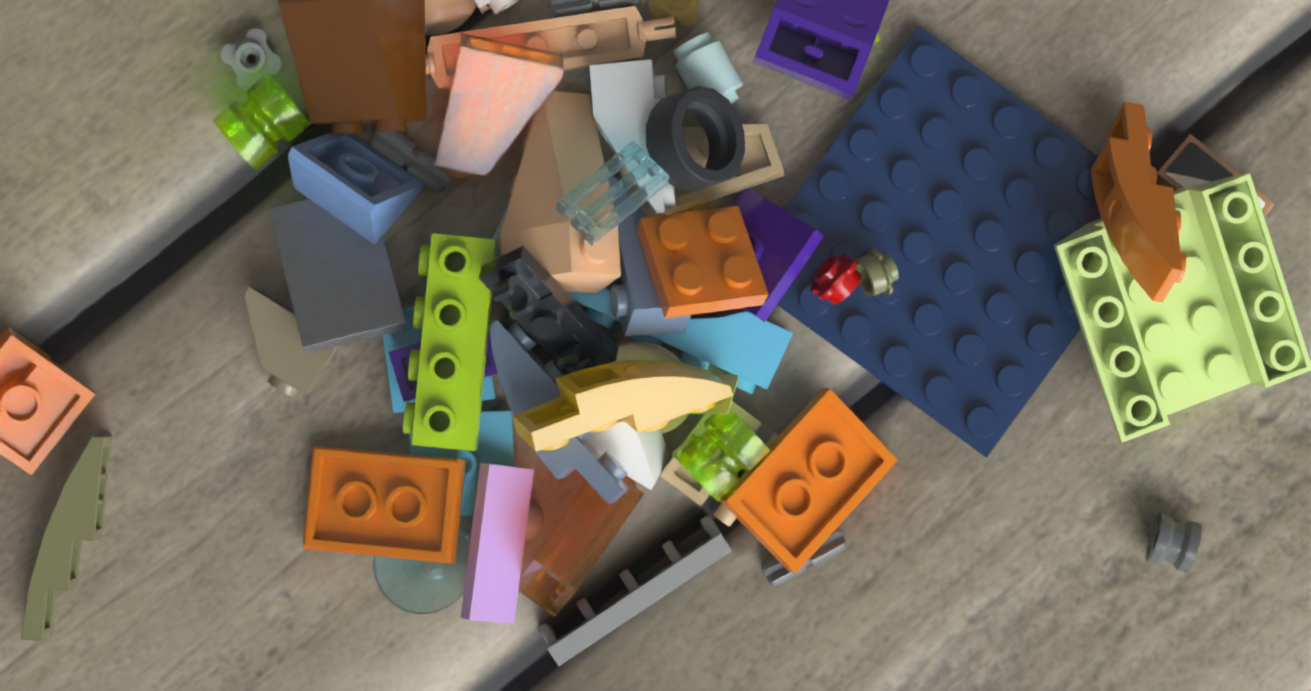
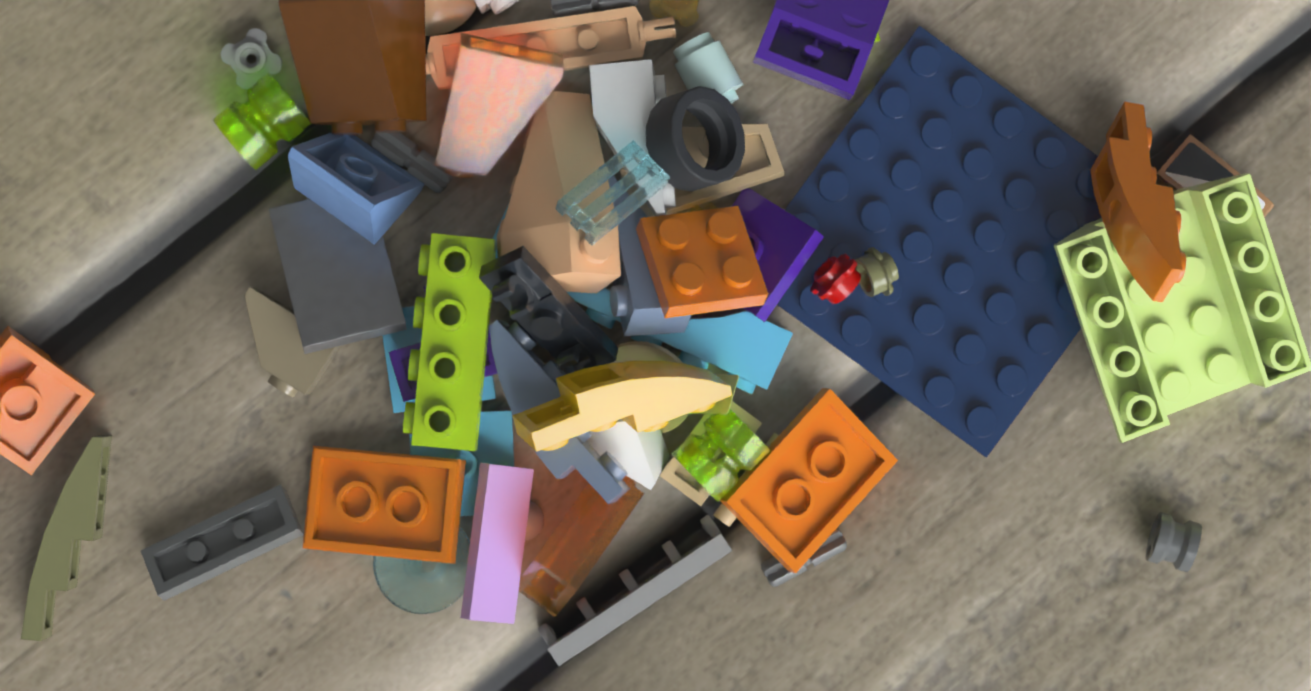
(222, 542): none -> dark grey plate

